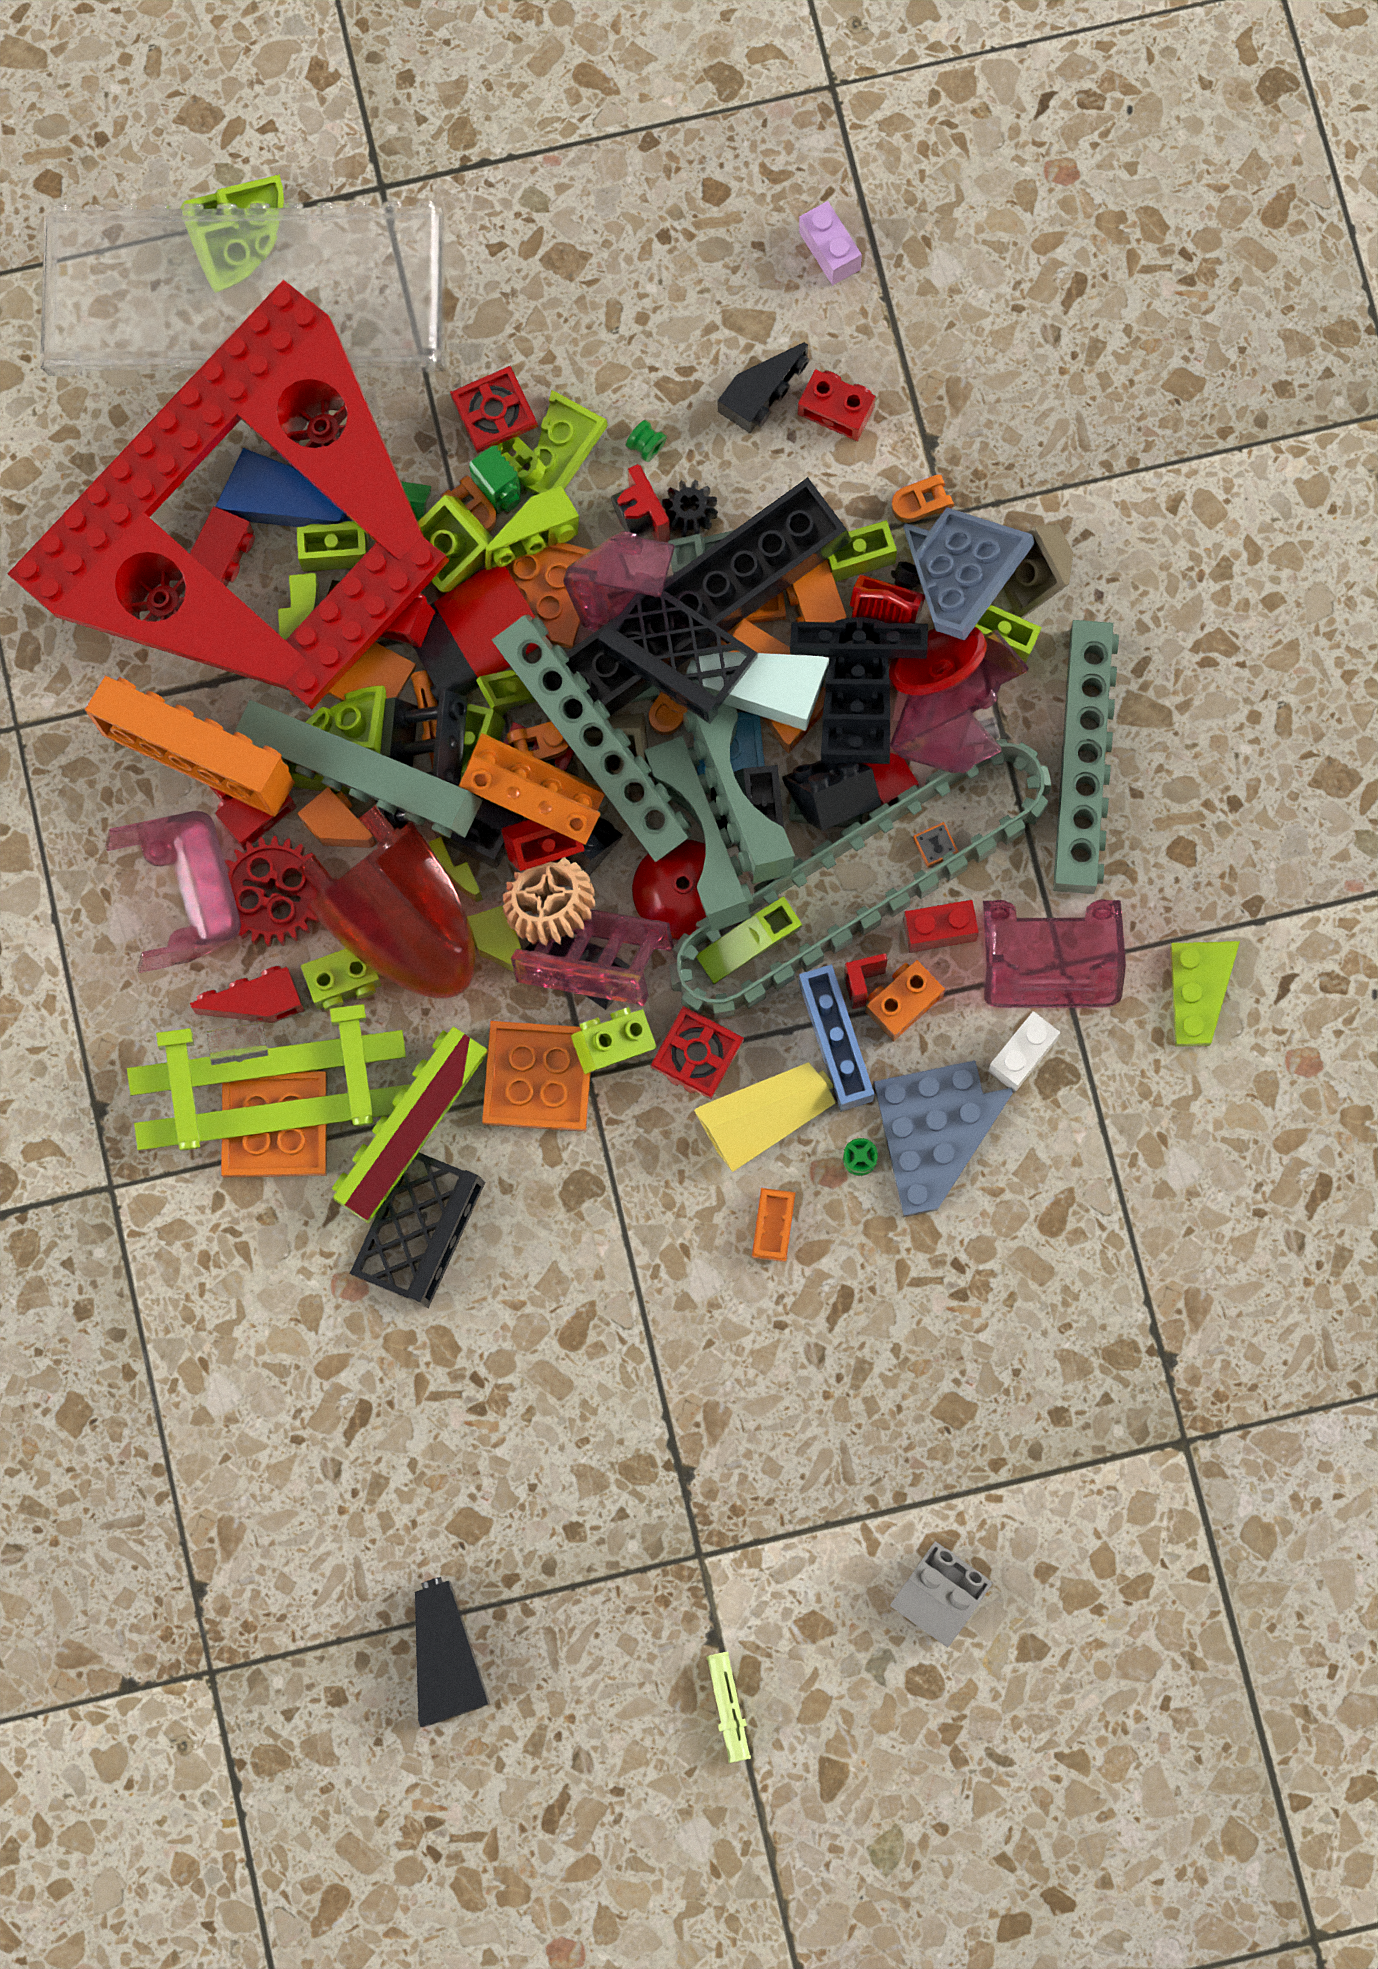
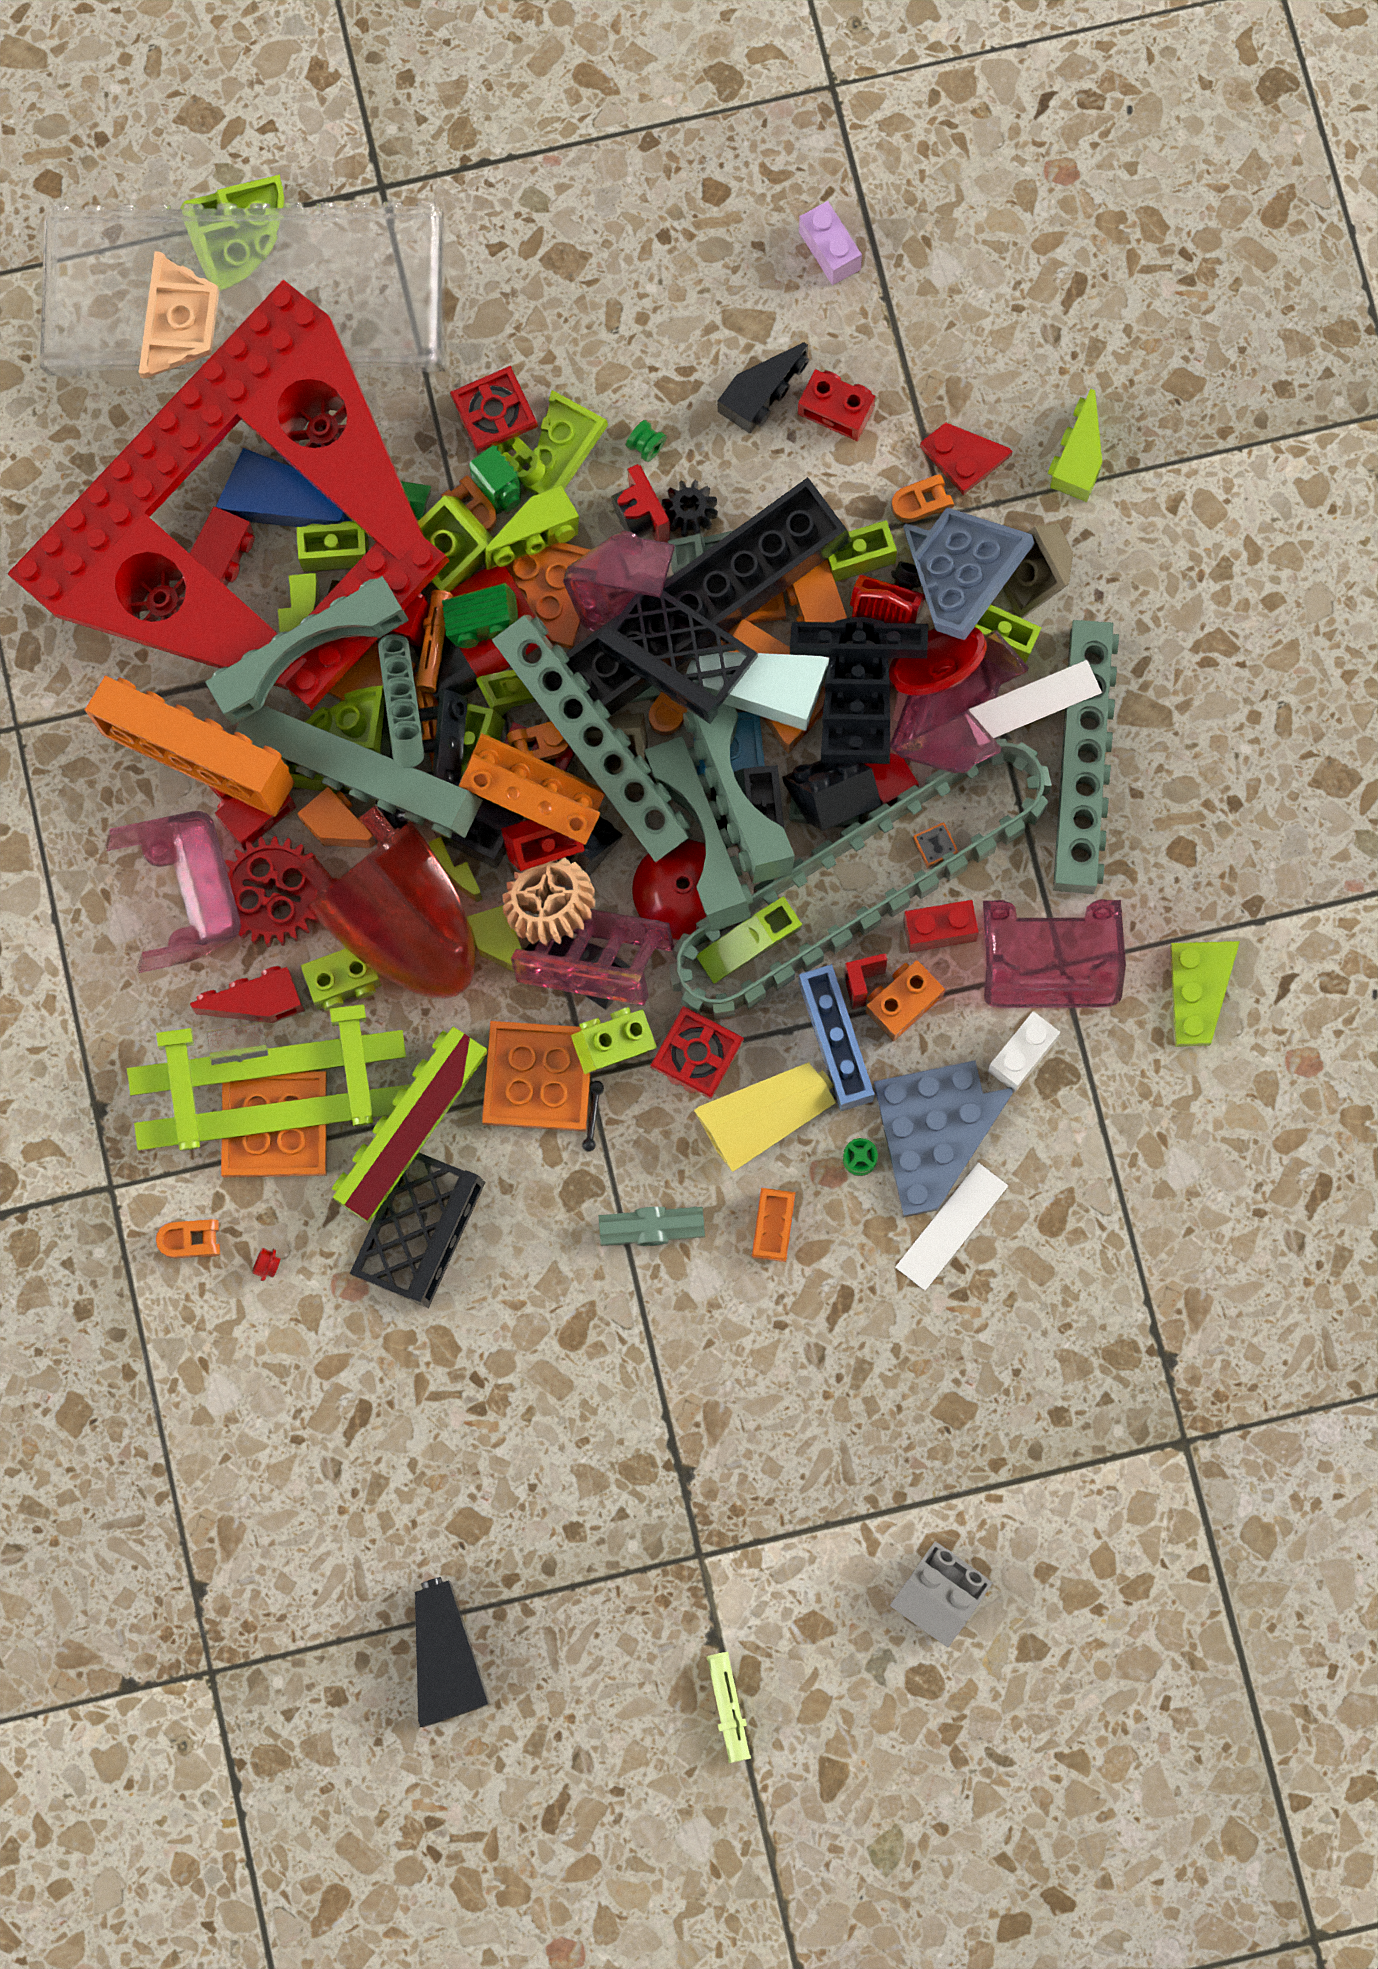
(176, 1239): none -> orange plate
(177, 318): none -> light nougat wing
(245, 685): none -> sand green arch
(266, 1263): none -> red plate
(401, 700): none -> sand green beam
(432, 644): none -> orange pin
(479, 615): none -> green brick
(596, 1089): none -> black hinge
(651, 1226): none -> sand green piece
(951, 1226): none -> white sticker
(963, 455): none -> red wing
(1037, 699): none -> white sticker
(1082, 456): none -> lime slope

